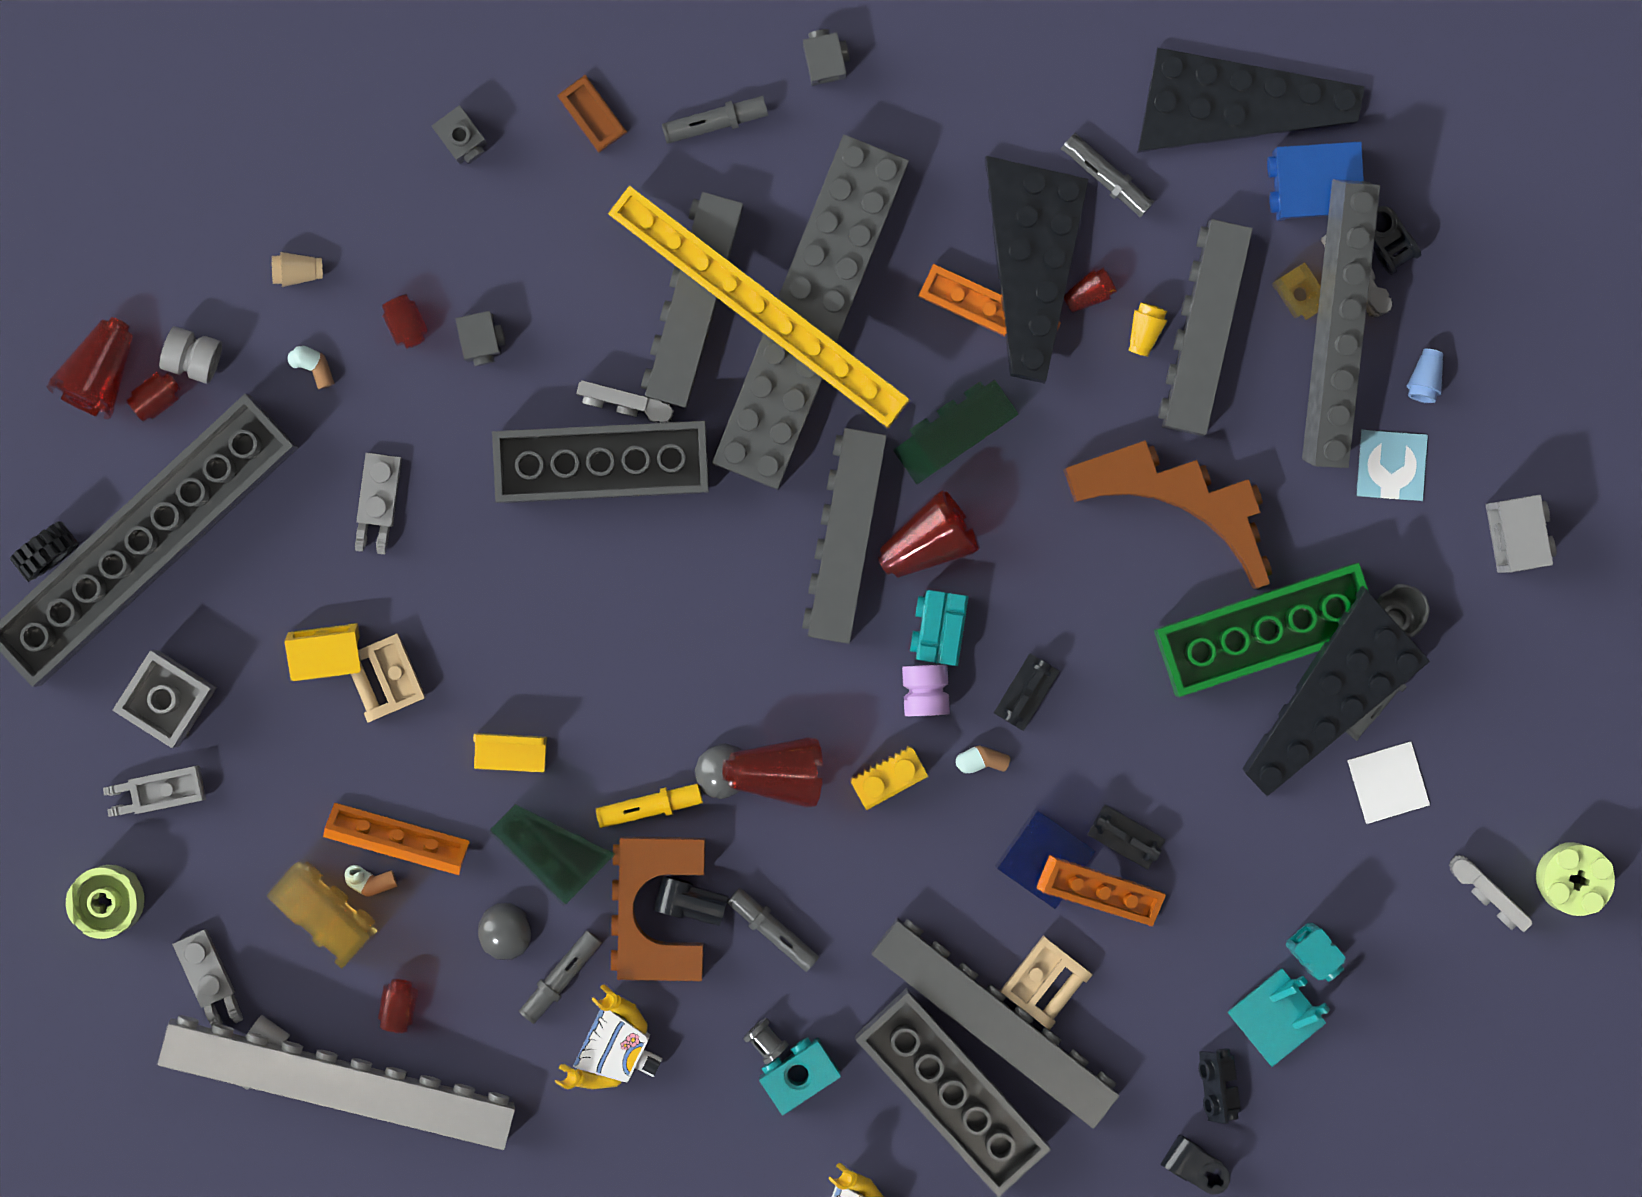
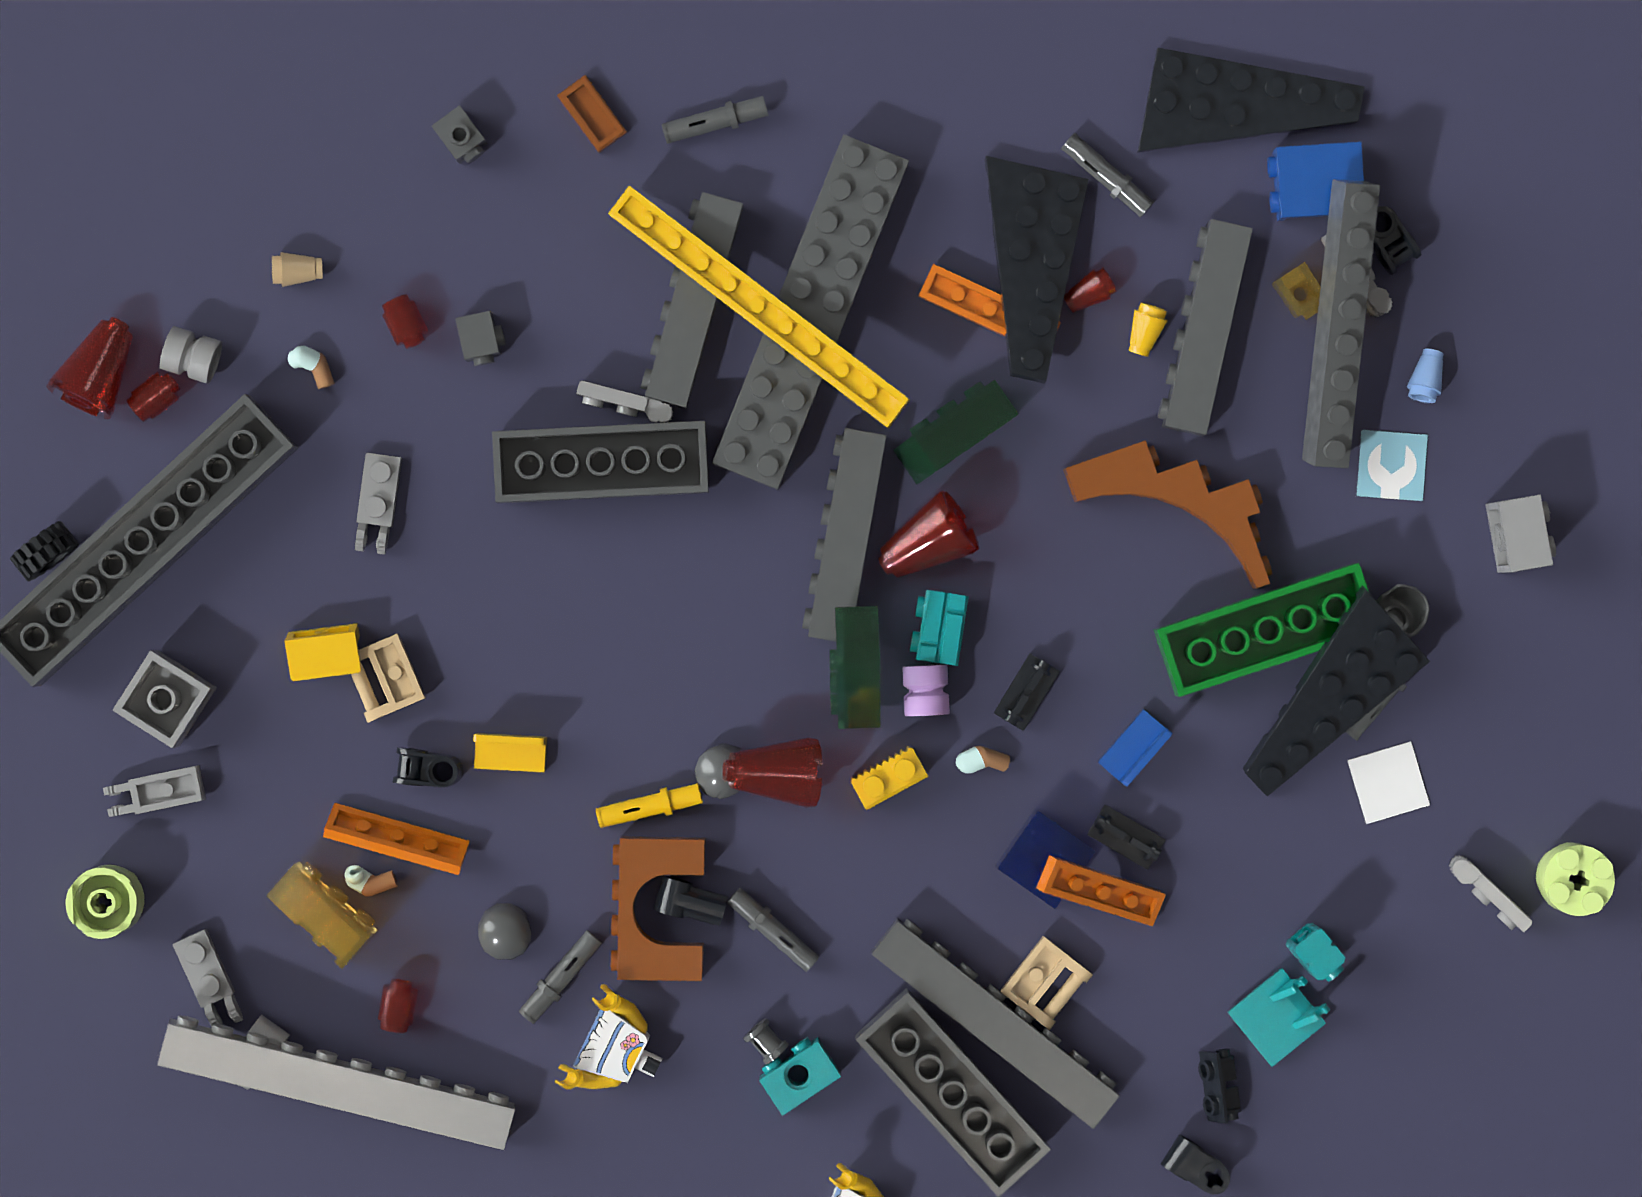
(419, 768): none -> black piece
(550, 853): clear green wedge -> none
(825, 57): dark grey brick -> none
(857, 668): none -> clear green wedge
(1134, 747): none -> blue panel

